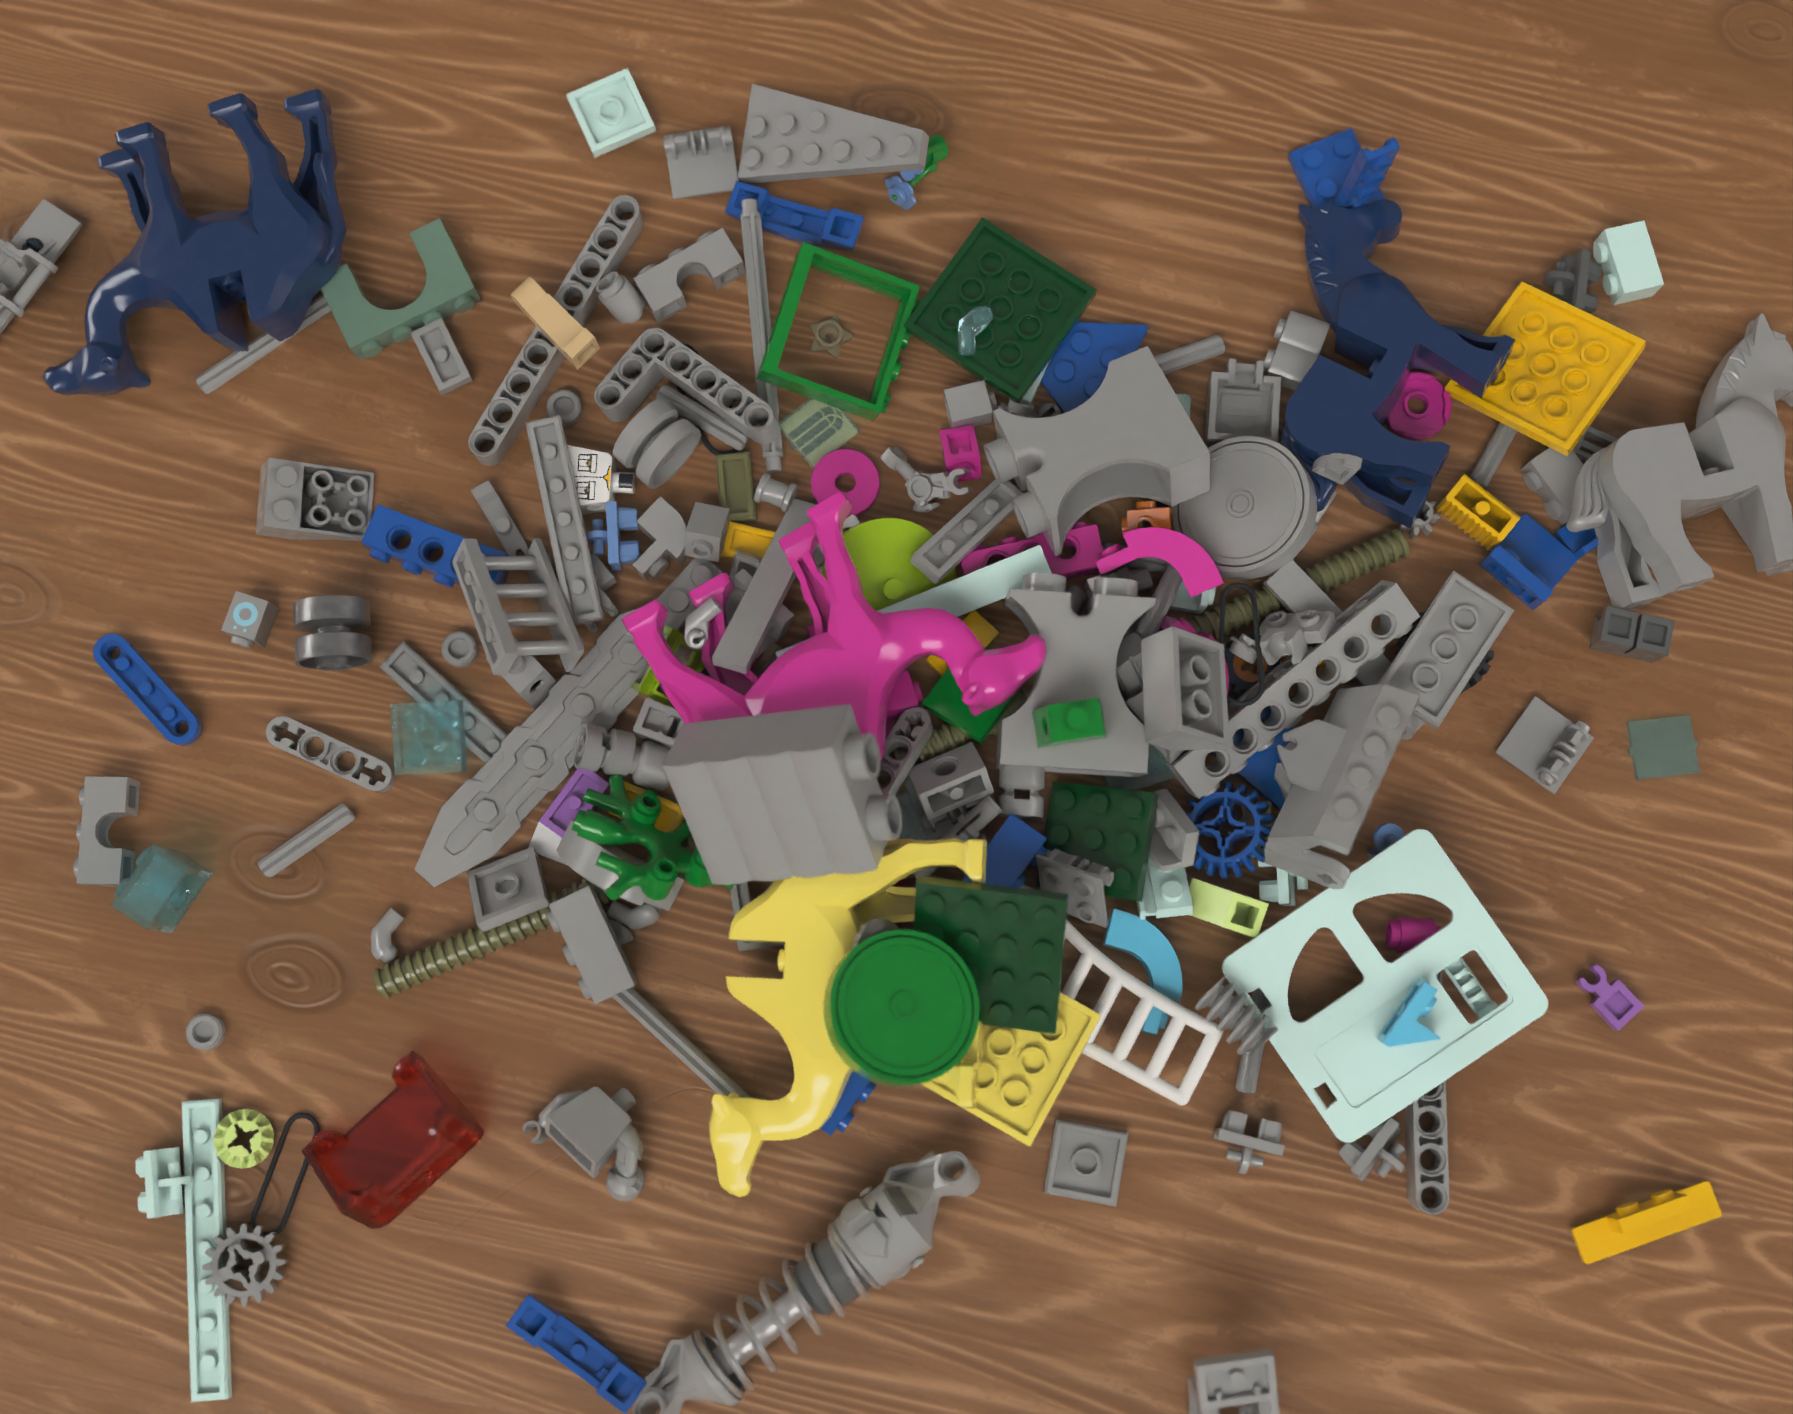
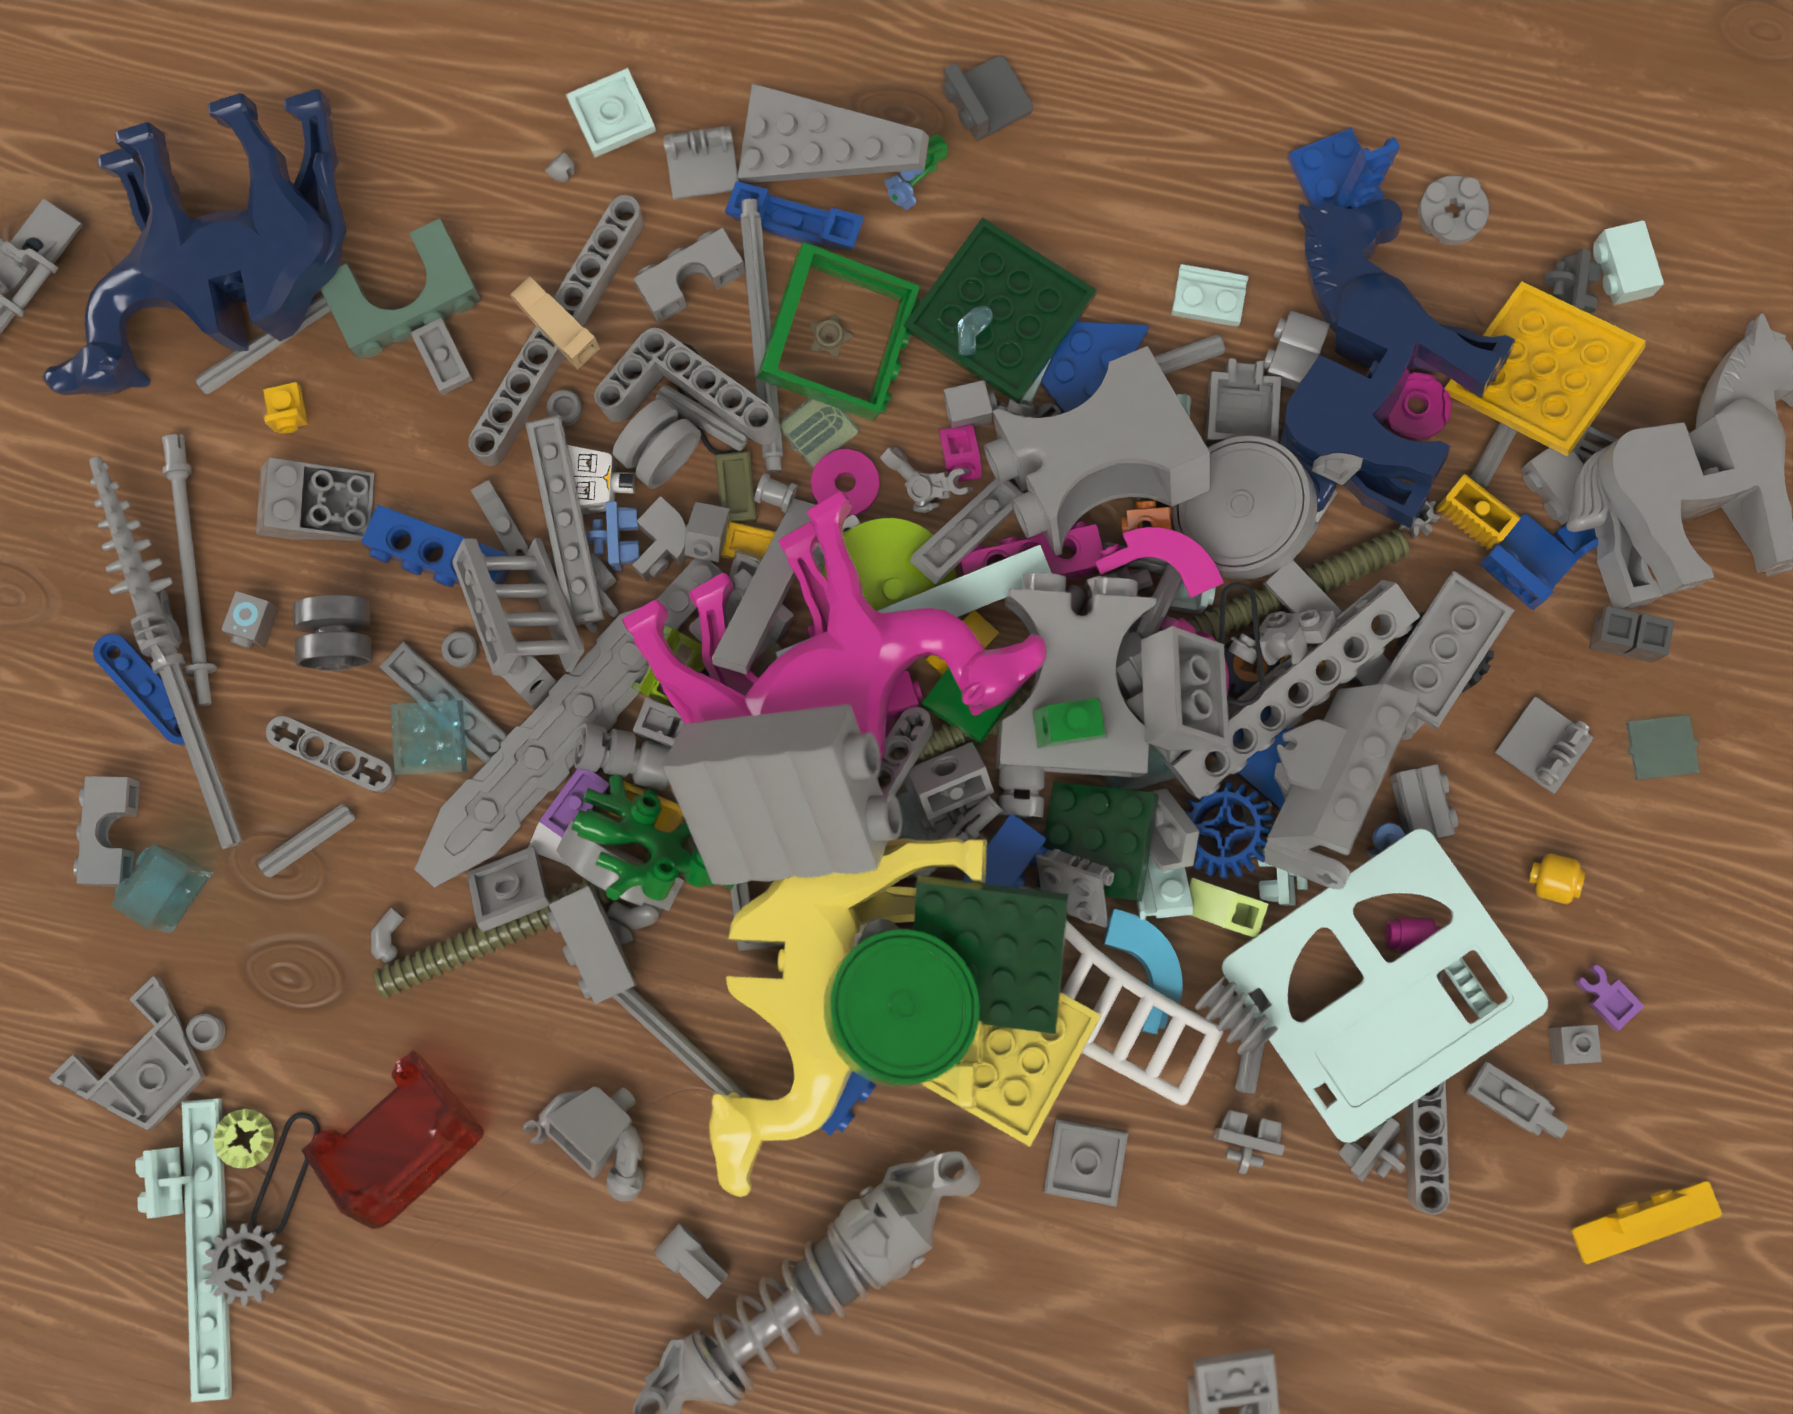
(151, 1075): none -> light grey wing
(160, 638): none -> light grey piece
(177, 472): none -> light grey bar
(285, 408): none -> yellow bracket
(561, 168): none -> light grey hinge
(578, 1351): blue slope -> none
(620, 298): light grey brick -> none
(684, 1255): none -> light grey piece
(698, 623): light grey arm -> none
(986, 96): none -> dark grey bracket
(1209, 295): none -> light aqua plate
(1402, 1026): medium azure slope -> none
(1423, 801): none -> light grey brick
(1458, 191): none -> light grey plate
(1514, 1101): none -> light grey hinge
(1557, 878): none -> yellow head
(1574, 1044): none -> light grey brick

